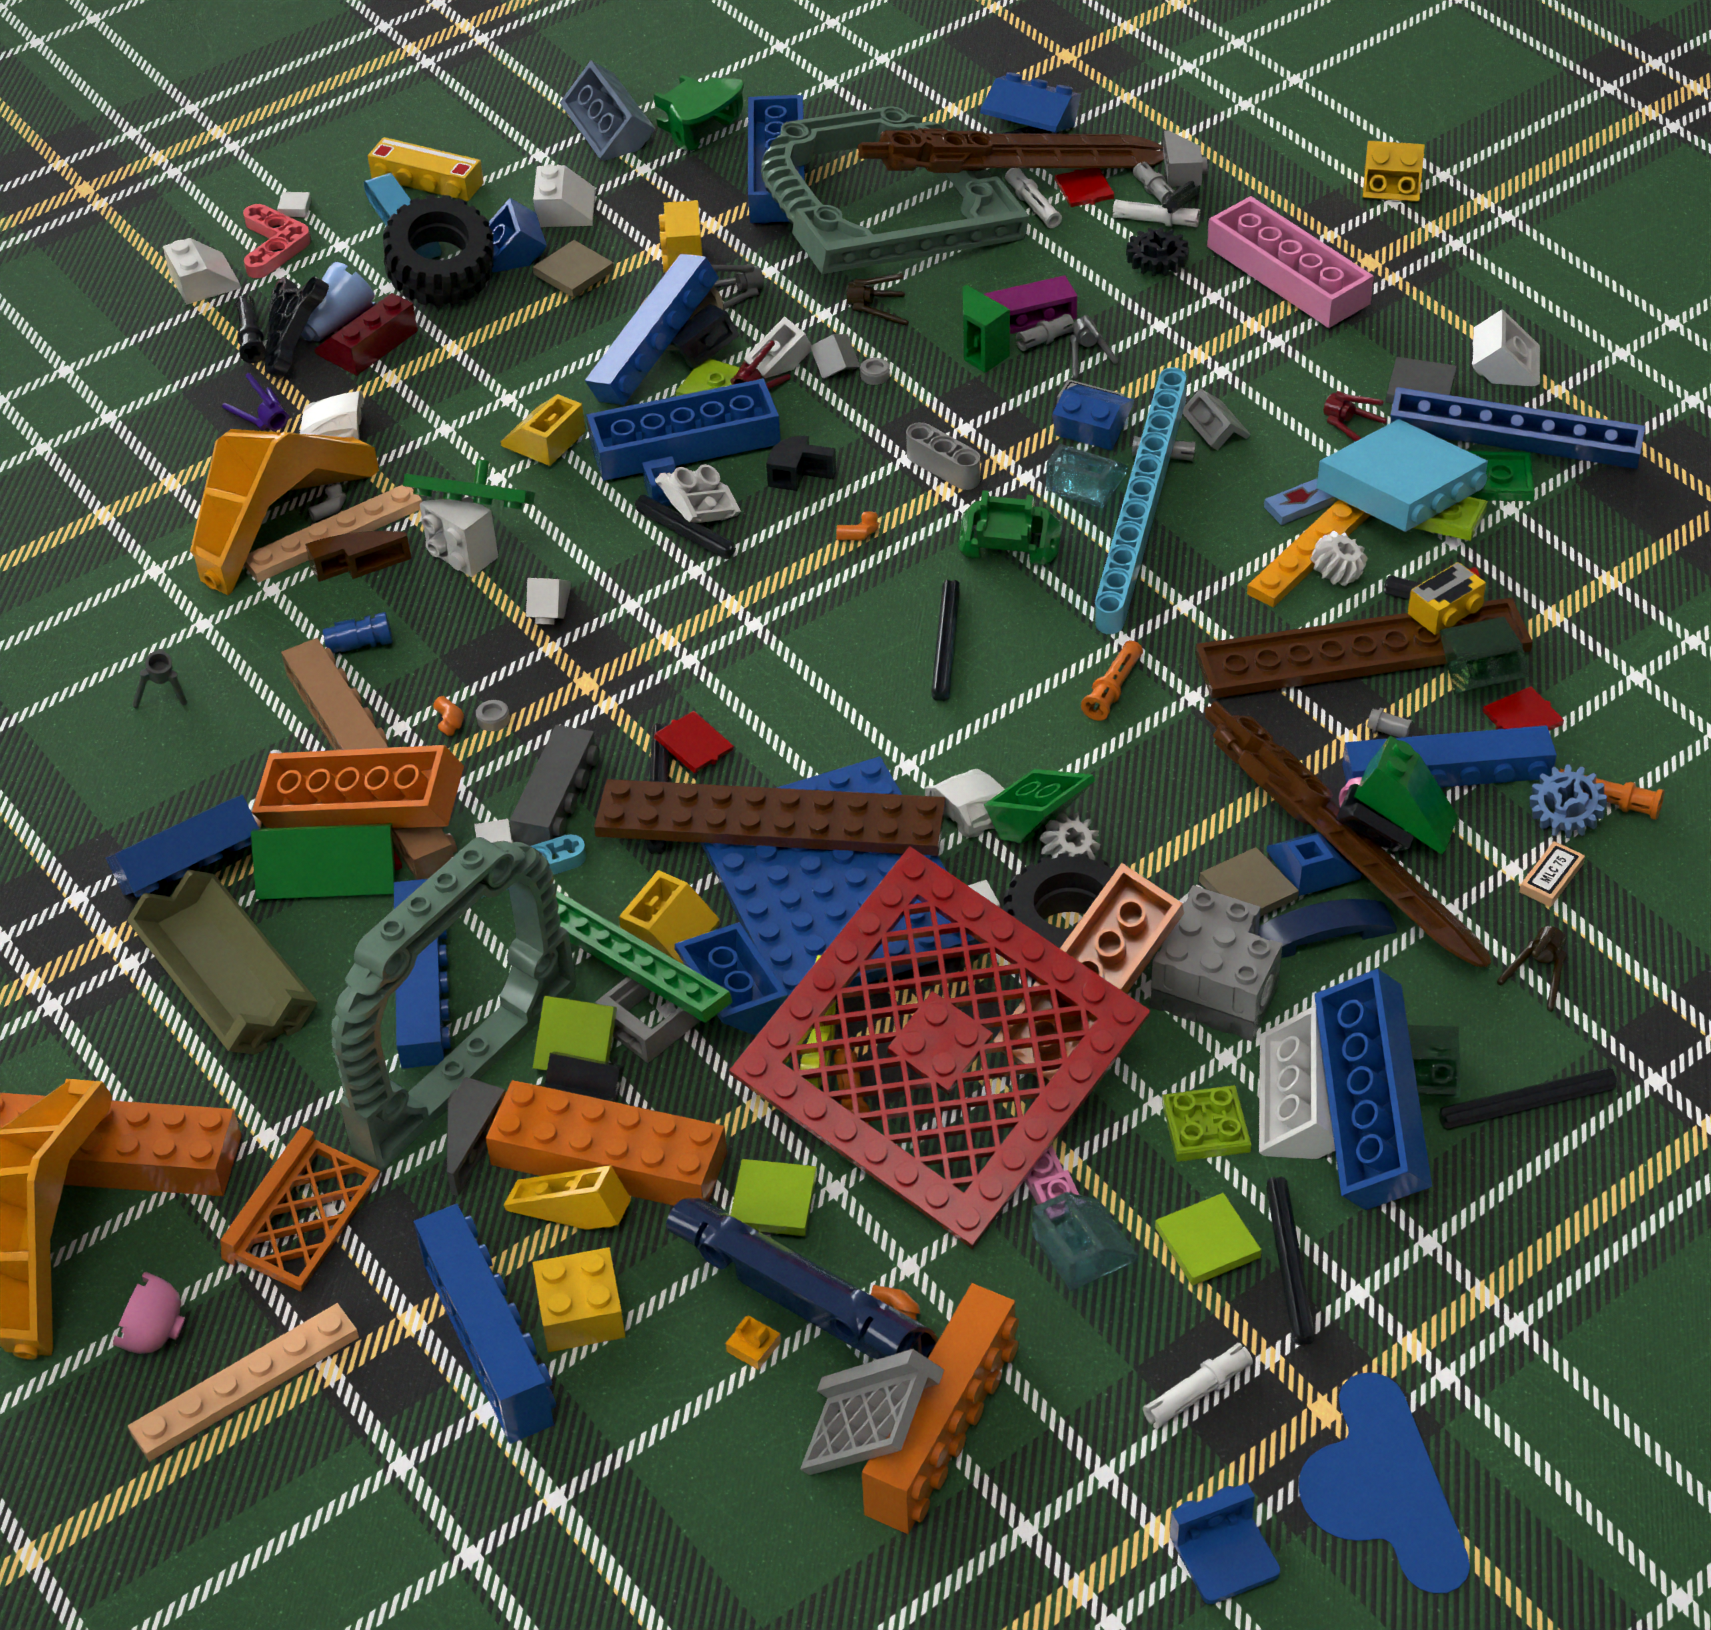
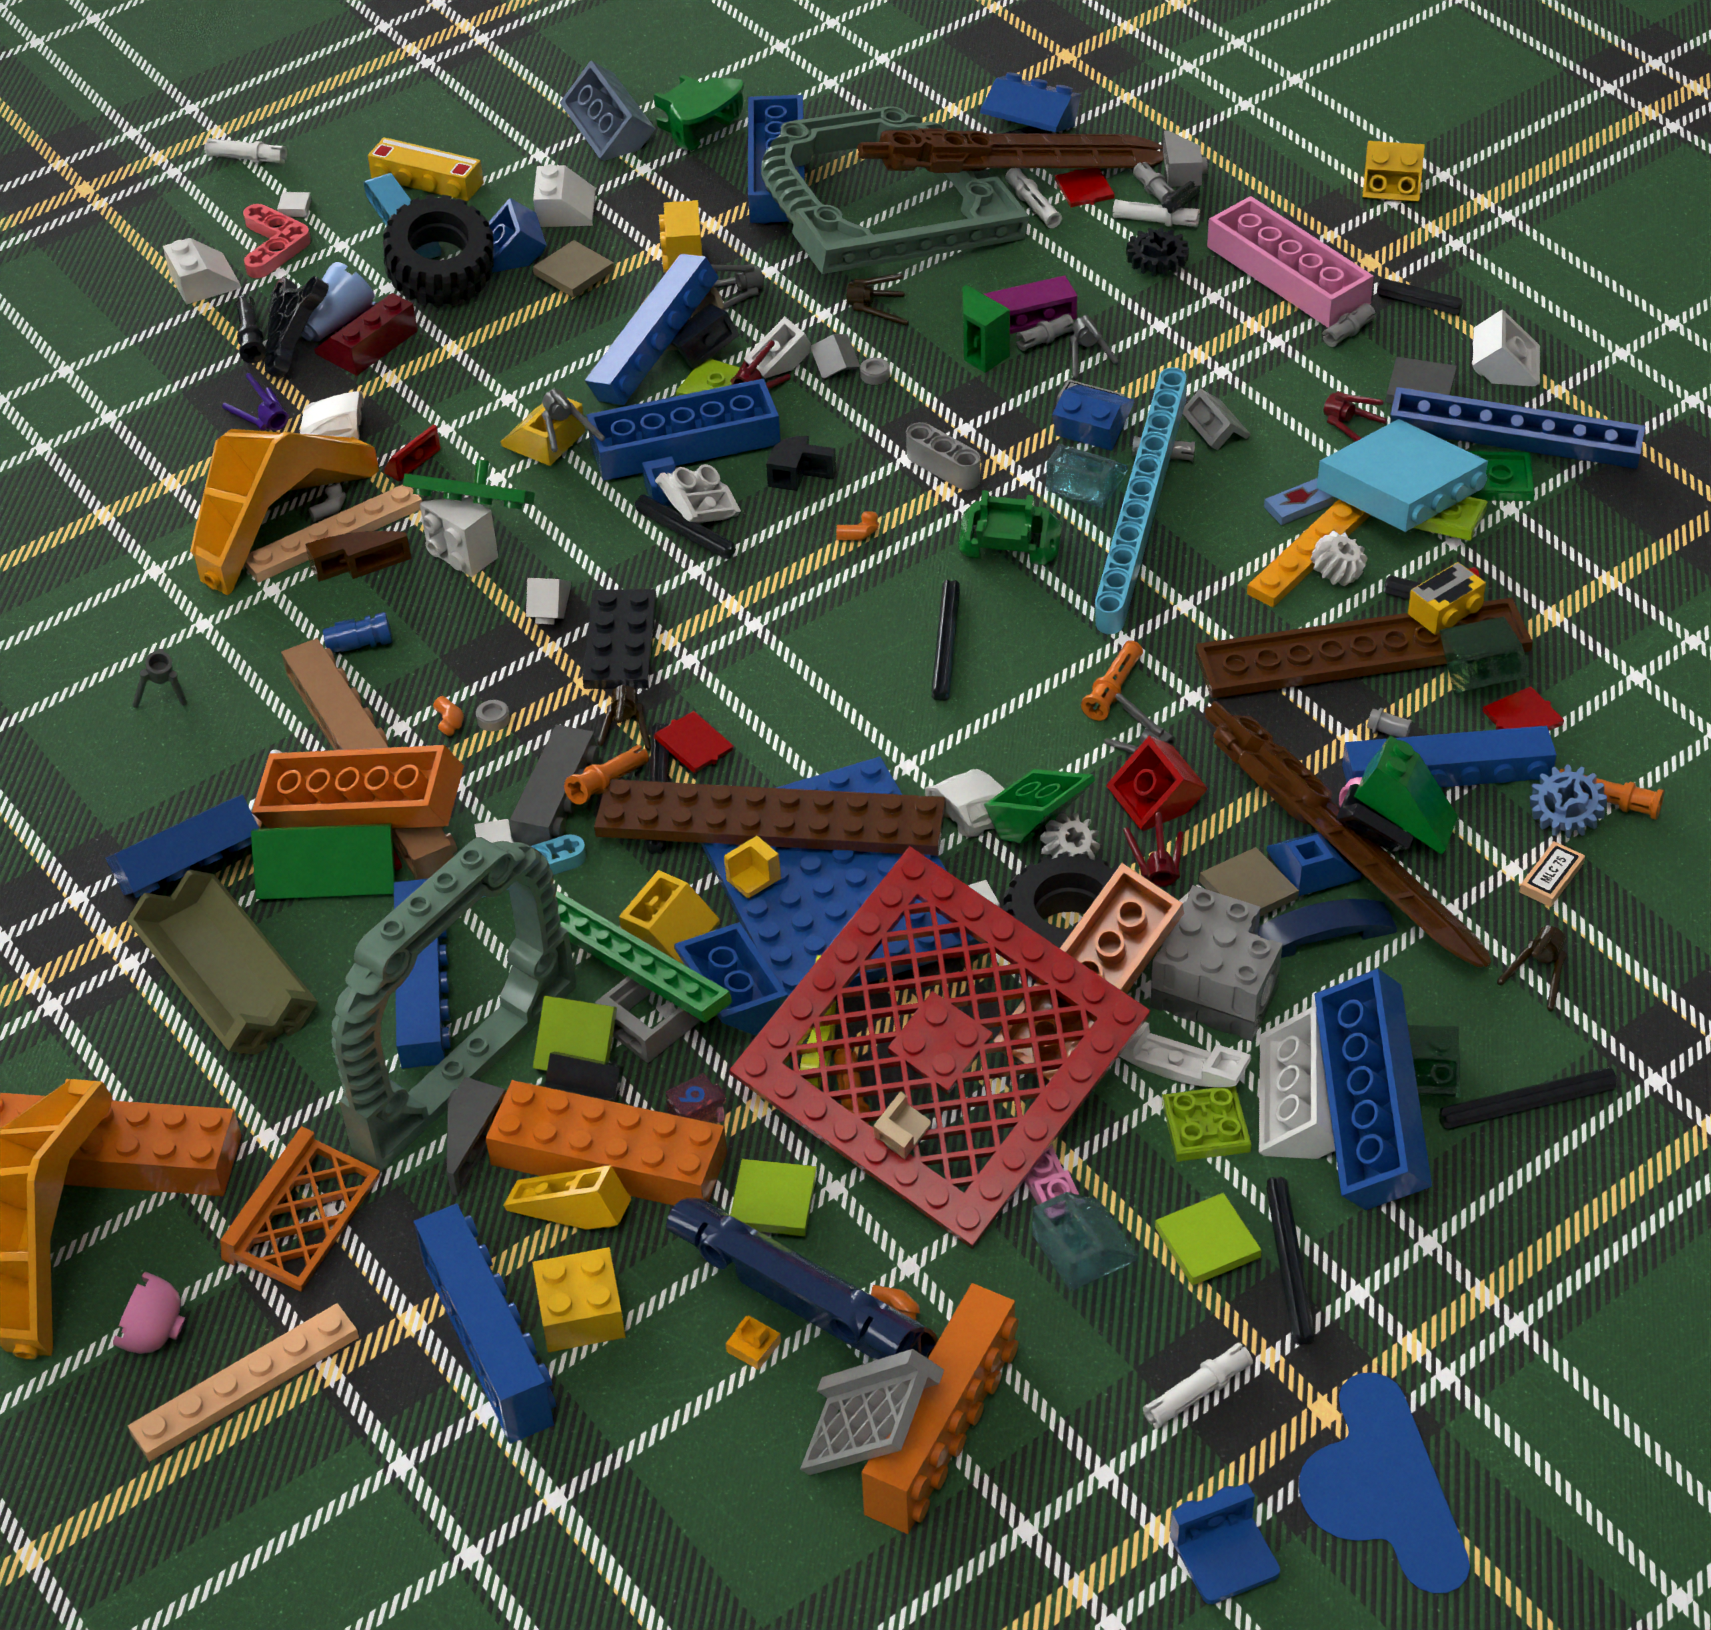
(241, 150): none -> white pin
(413, 454): none -> red slope
(559, 408): none -> dark grey plant
(597, 777): none -> orange pin
(620, 639): none -> black plate
(623, 707): none -> dark brown plant
(697, 1100): none -> clear pink brick
(752, 867): none -> yellow panel
(901, 1126): none -> tan panel
(1151, 728): none -> dark grey plant
(1155, 782): none -> red slope
(1160, 867): none -> dark red plant
(1185, 1062): none -> white slope
(1348, 324): none -> light grey pin
(1419, 296): none -> black axle

